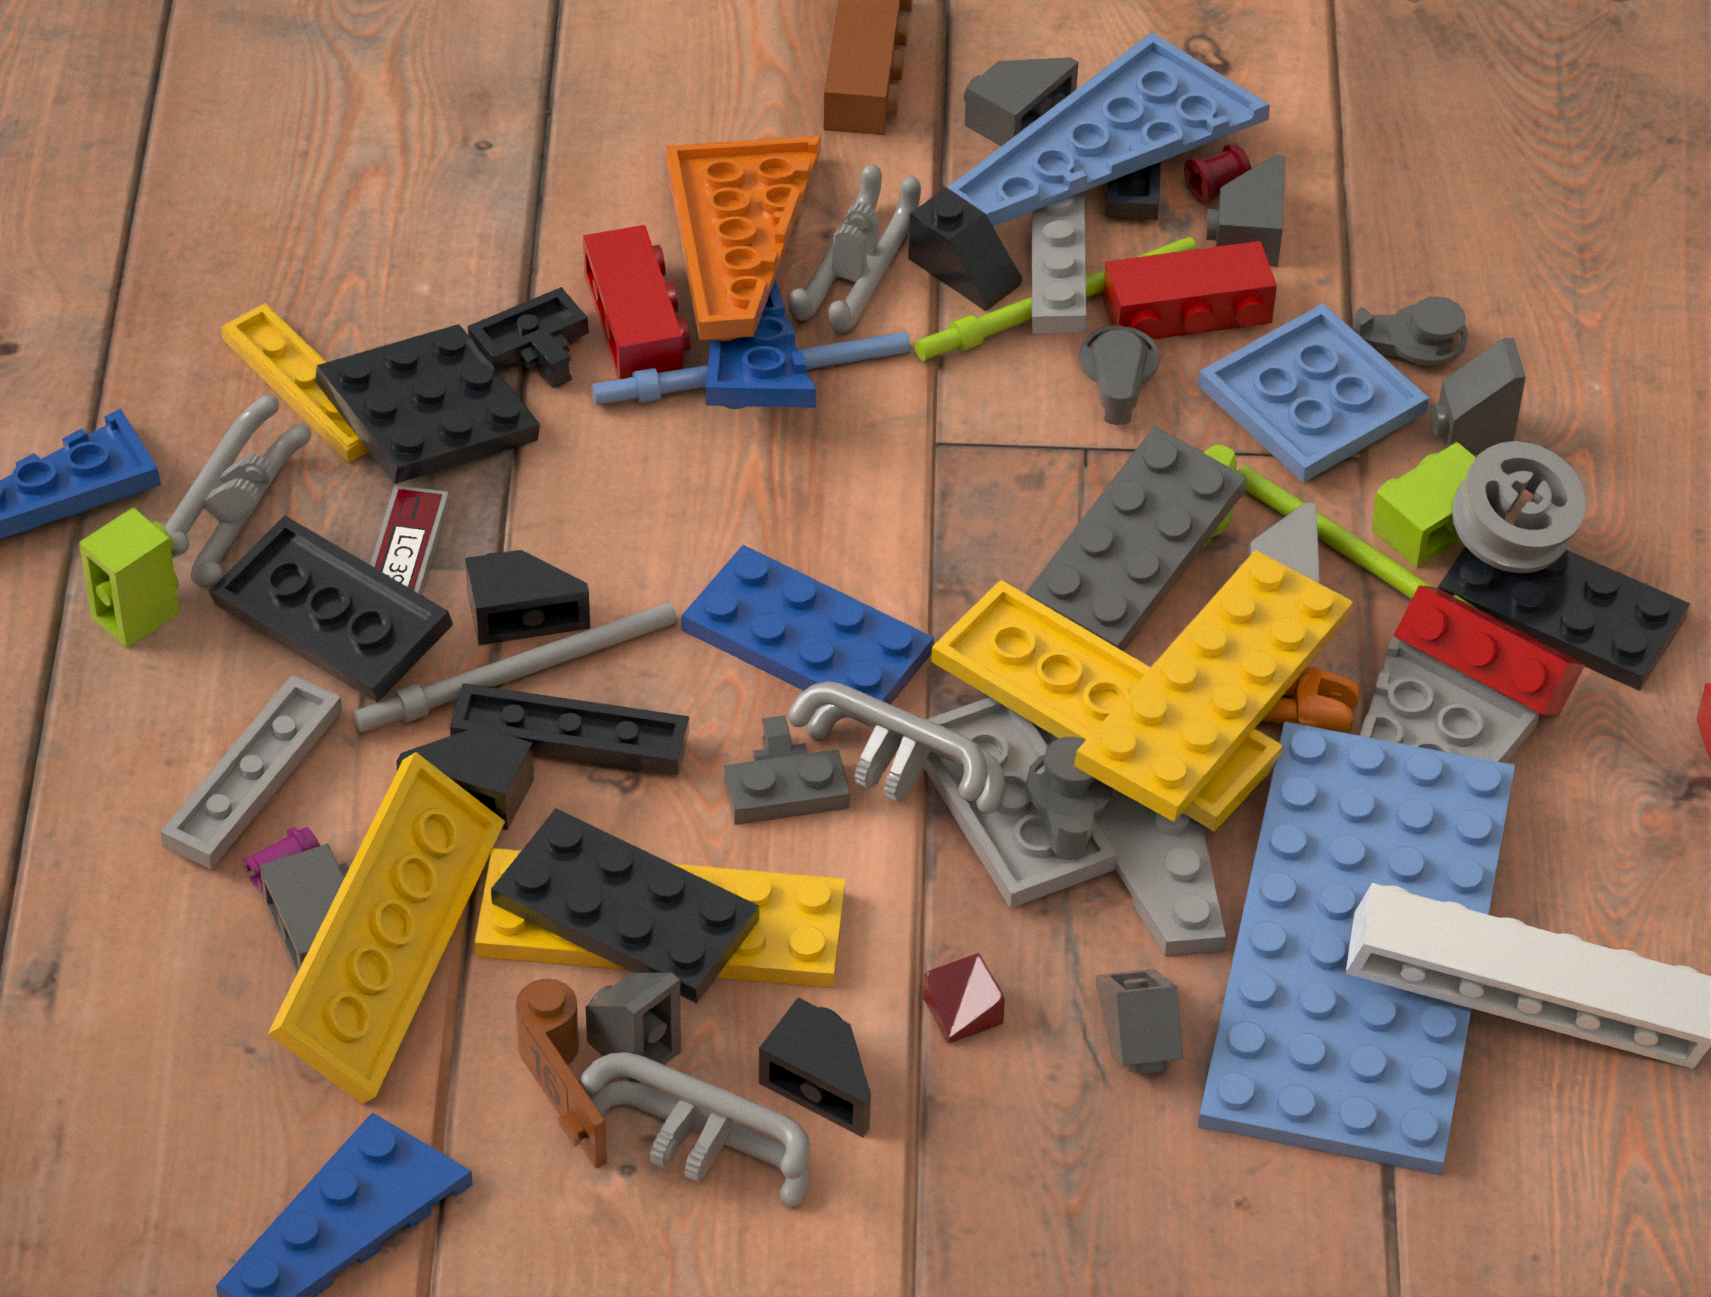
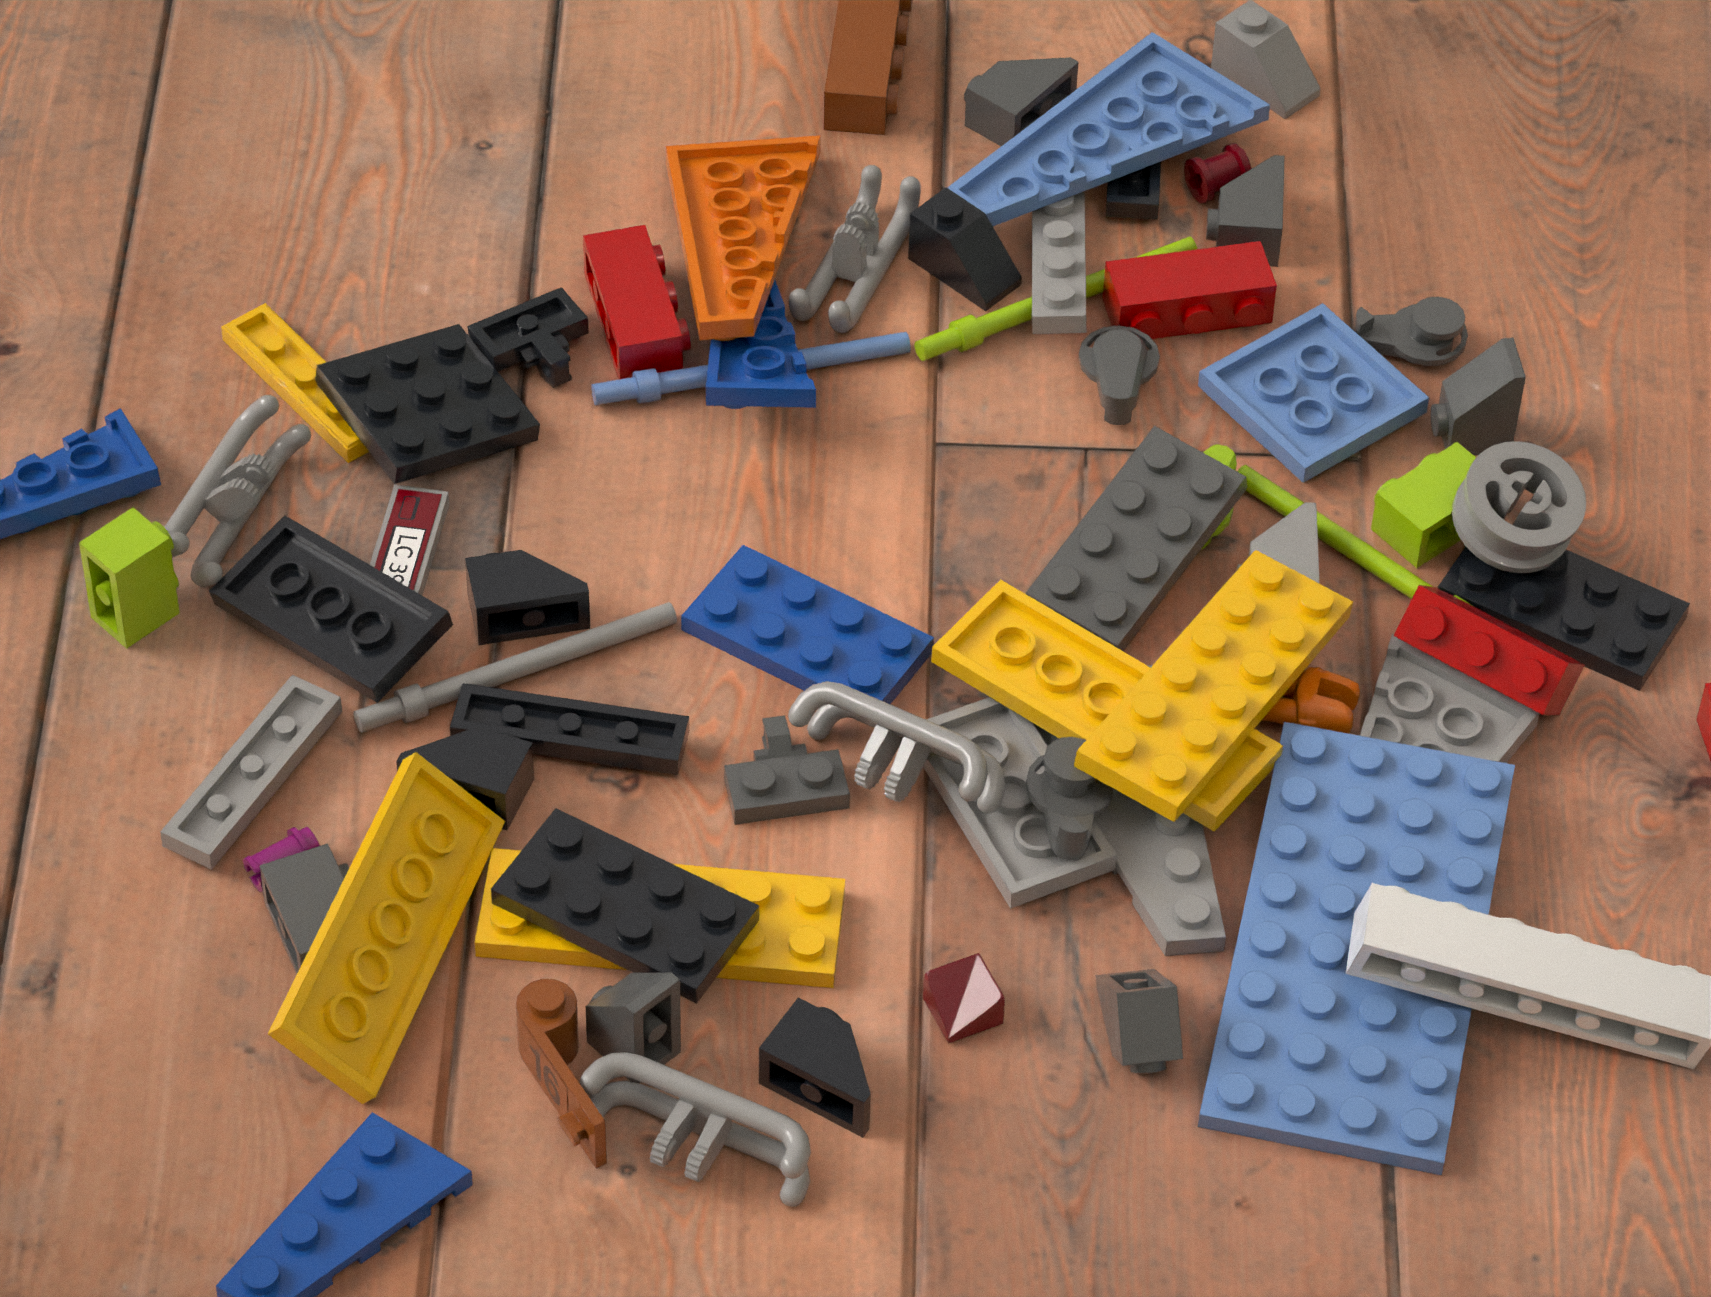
(1264, 59): none -> light grey slope

